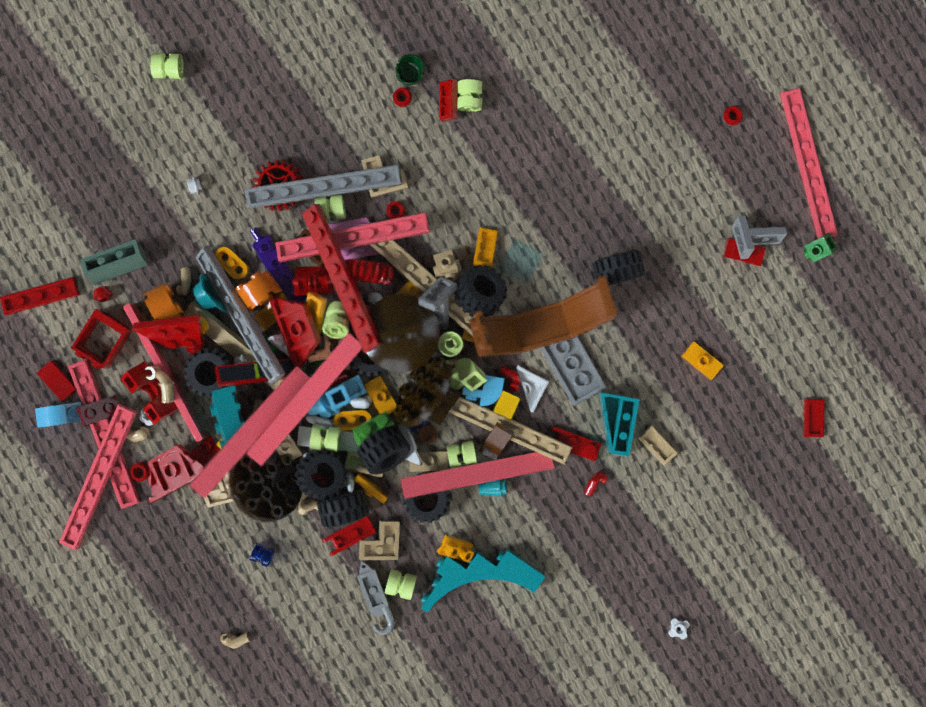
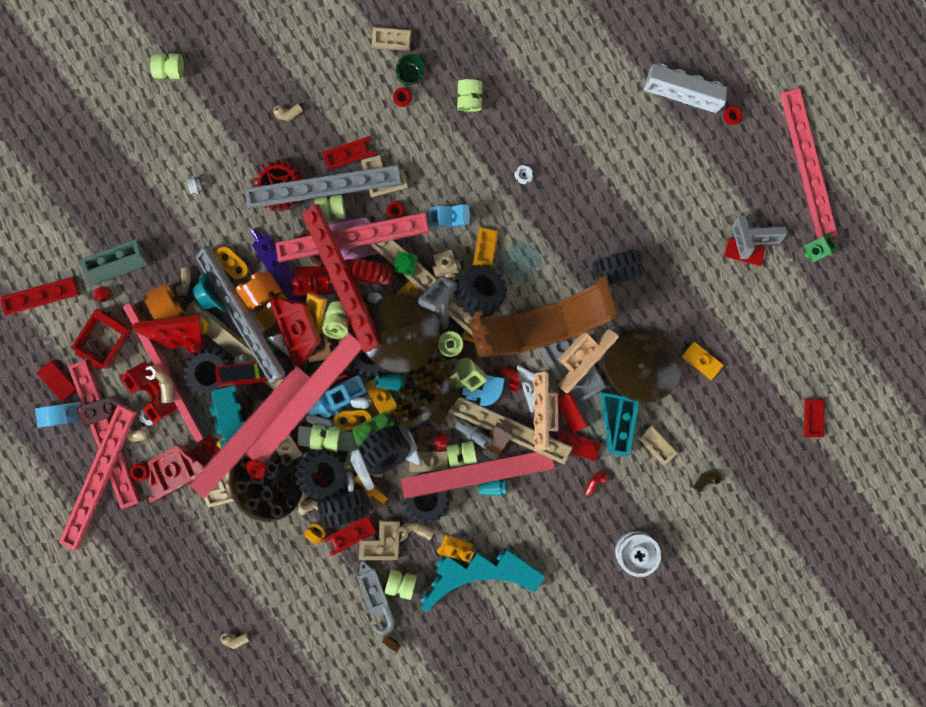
(256, 468): none -> red plate
(262, 555): clear blue wheel -> none
(287, 114): none -> tan arm
(312, 535): none -> light orange tile
(347, 153): none -> red hinge
(360, 468): none -> white tile
(390, 381): none -> teal cone
(391, 39): none -> tan plate
(391, 643): none -> reddish brown tile
(405, 263): none -> green brick
(414, 527): none -> tan piece
(441, 441): none -> red plate
(448, 100): red plate -> none
(449, 217): none -> medium azure brick
(473, 434): none -> light grey pin
(506, 404): yellow panel -> none
(524, 169): none -> white plate
(545, 411): none -> light nougat bracket
(572, 412): none -> red tile
(582, 356): none -> light nougat bracket
(641, 564): none -> white wheel
(642, 366): none -> dark brown bracket
(679, 633): white plate -> none
(686, 88): none -> white slope
(707, 478): none -> dark brown arm

